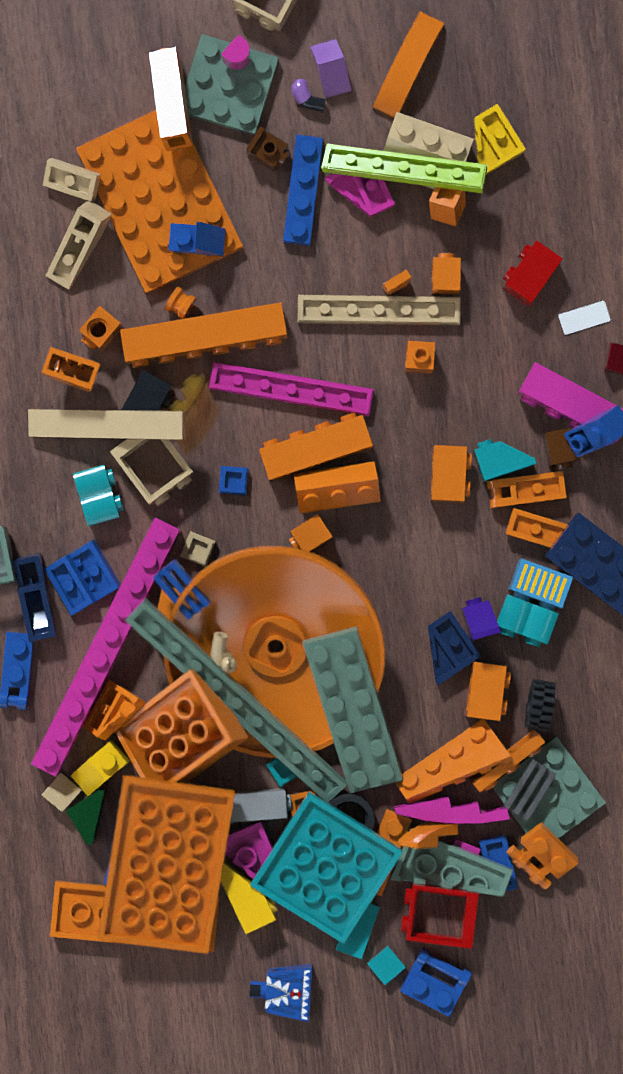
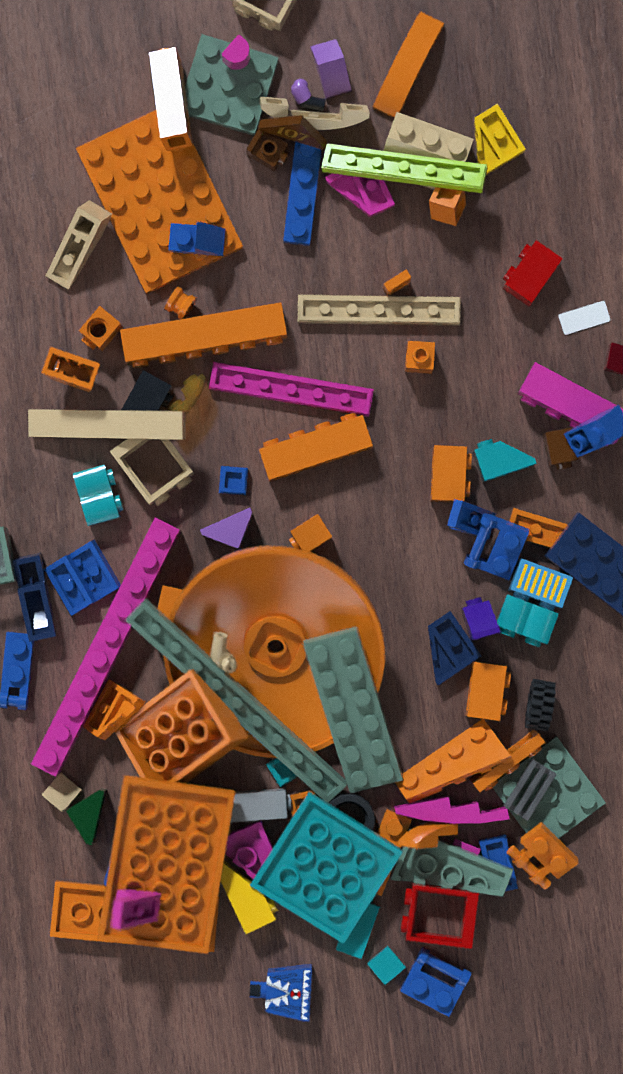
(71, 179): tan plate -> none
(100, 767): yellow slope -> none
(135, 908): none -> dark pink slope
(173, 595): blue tile -> none
(198, 548): tan tile -> none
(230, 530): none -> medium lavender slope
(294, 128): none -> reddish brown tile
(337, 487): orange brick -> none
(348, 115): none -> tan slope
(446, 274): orange brick -> none
(466, 517): none -> blue slope
(505, 548): none -> blue plate
(527, 489): orange plate -> none

